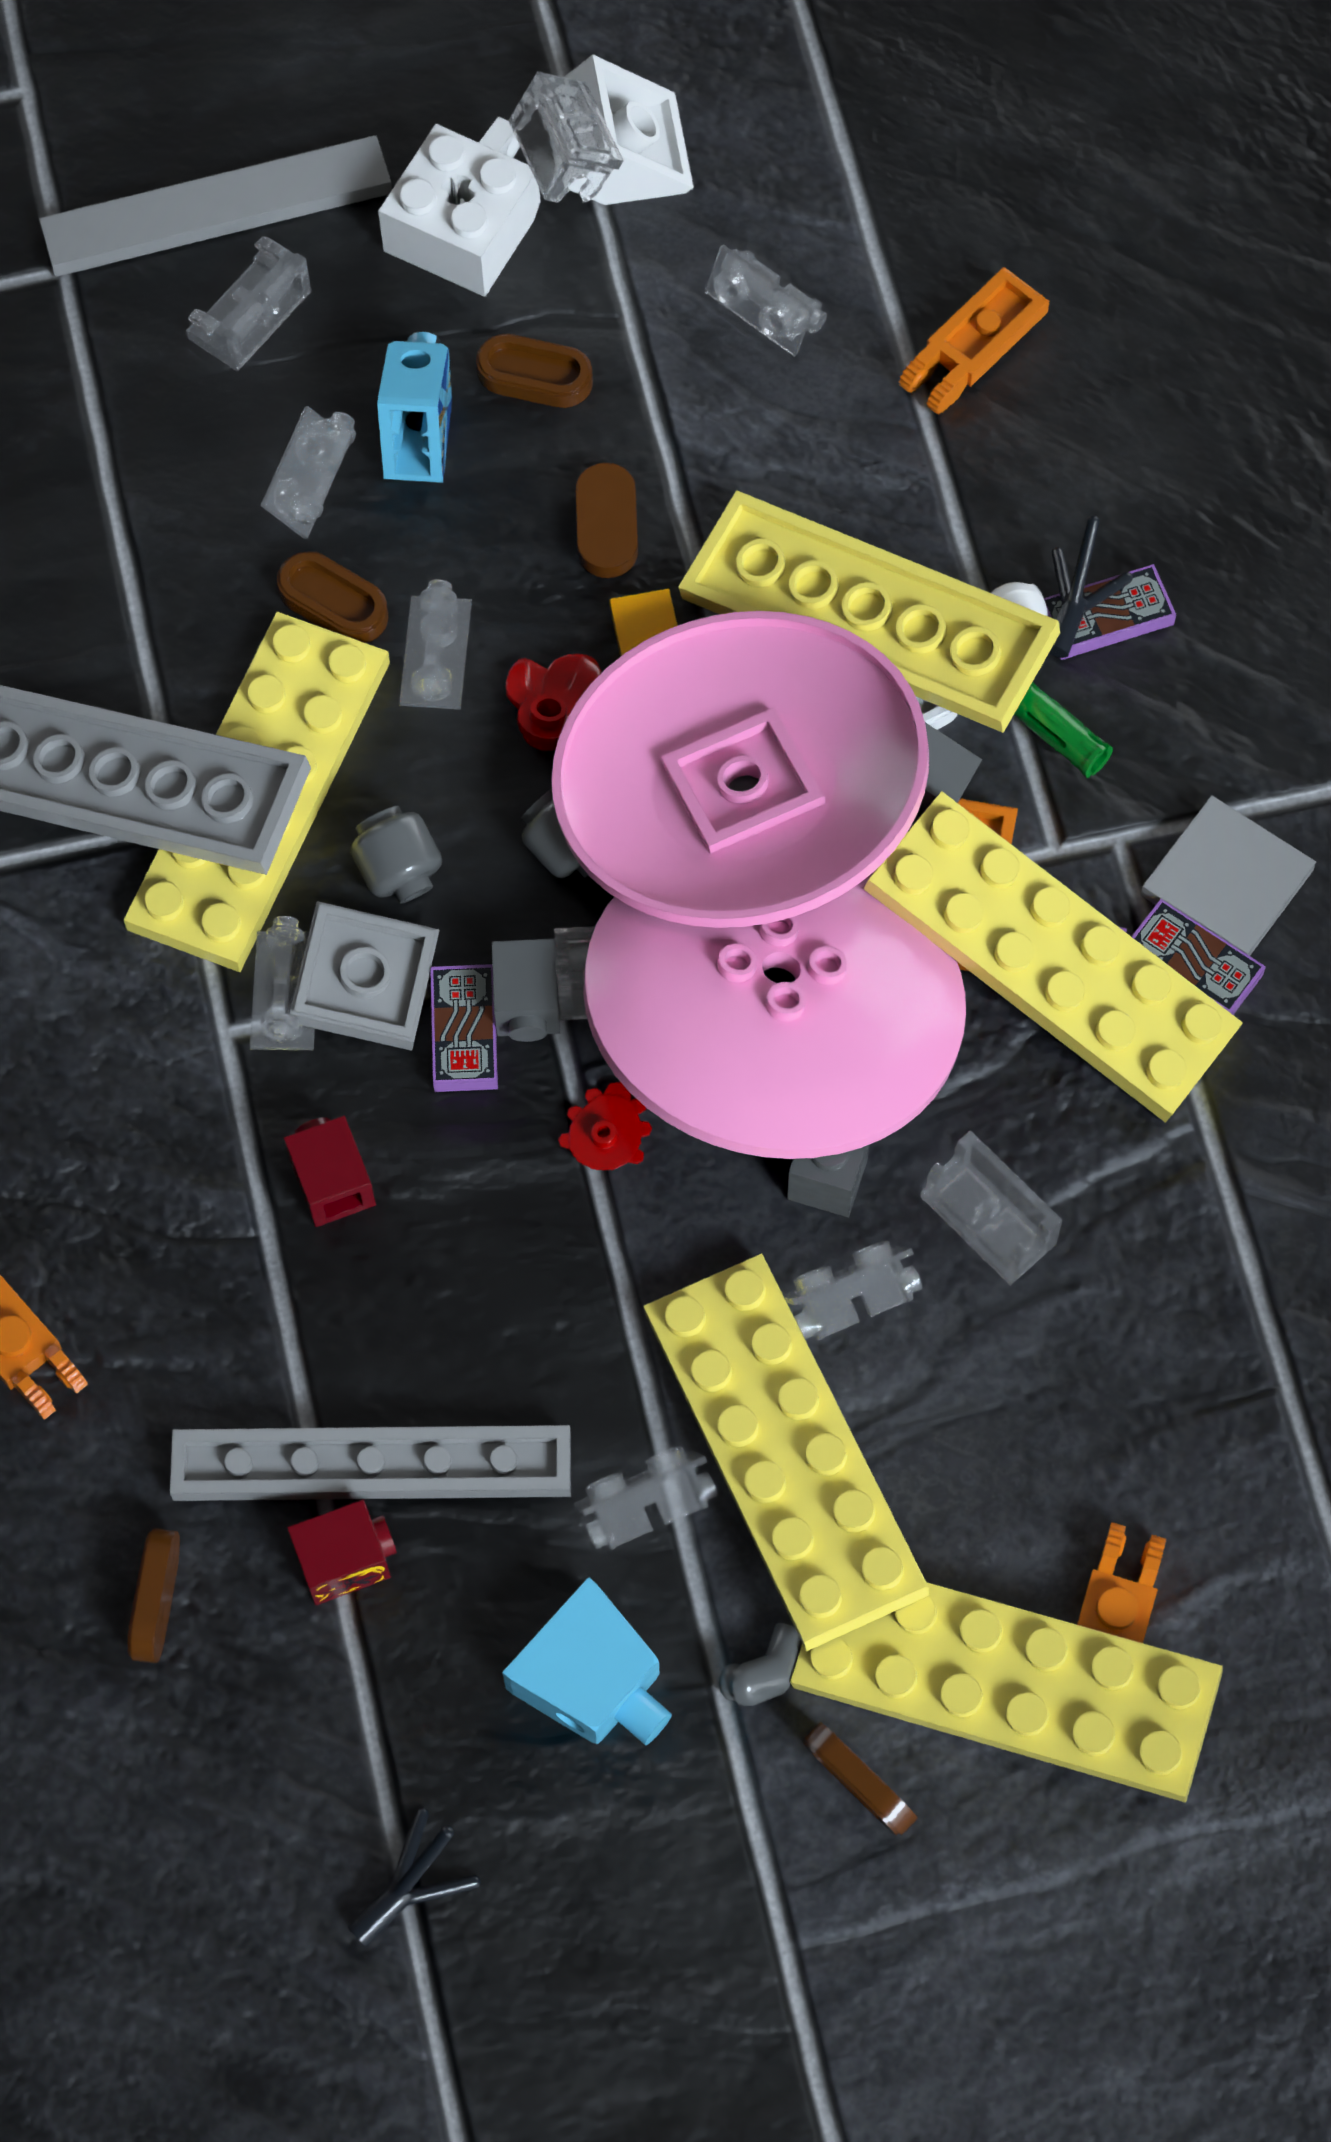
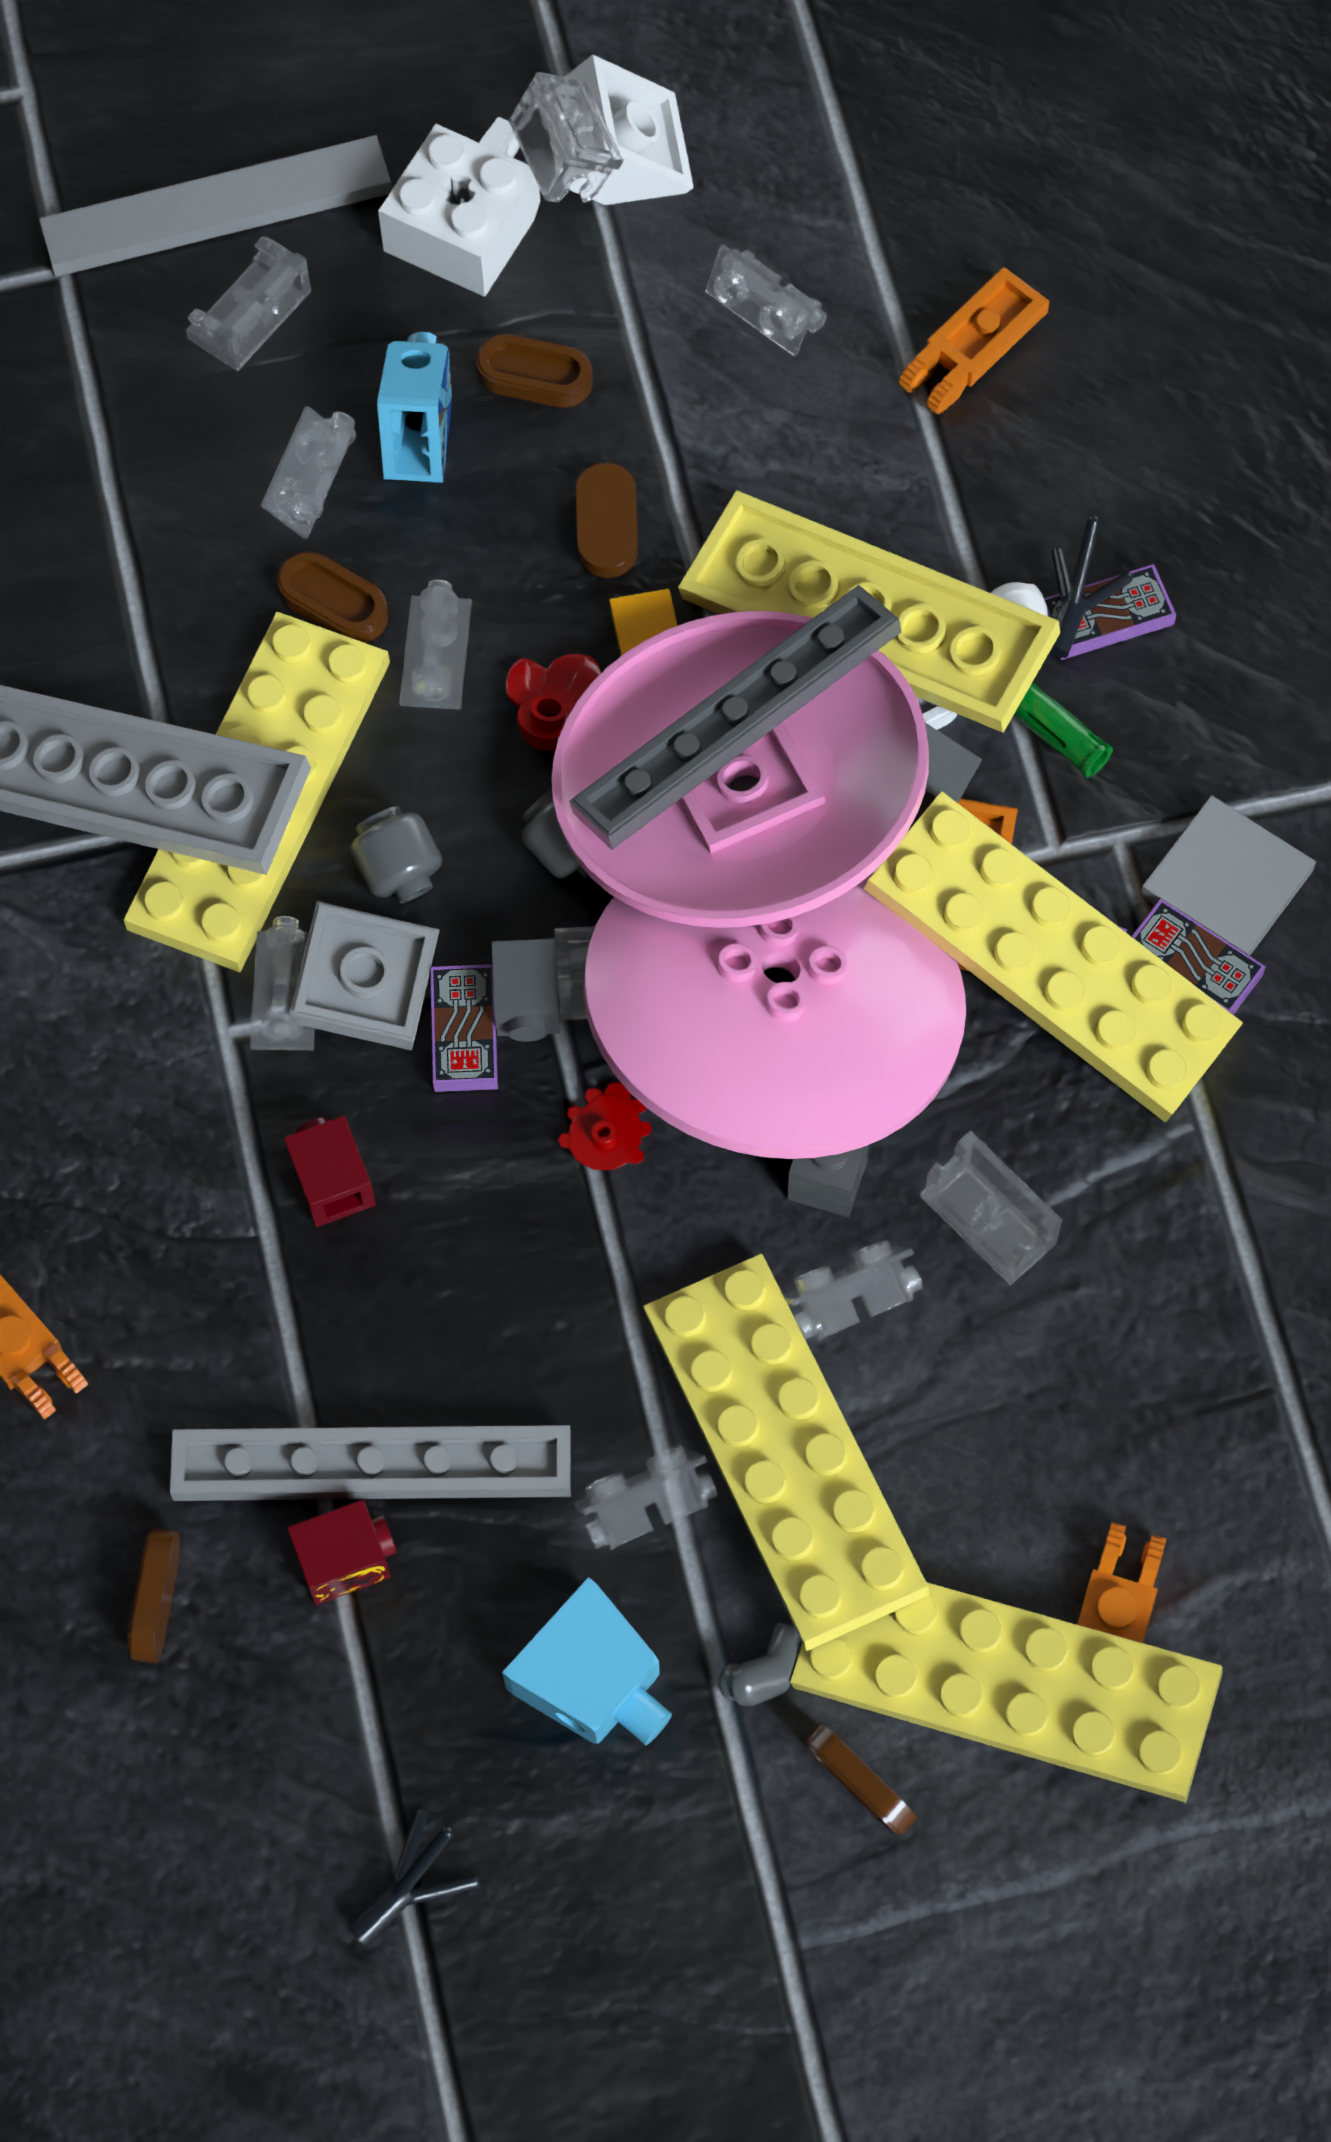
(735, 717): none -> dark grey tile

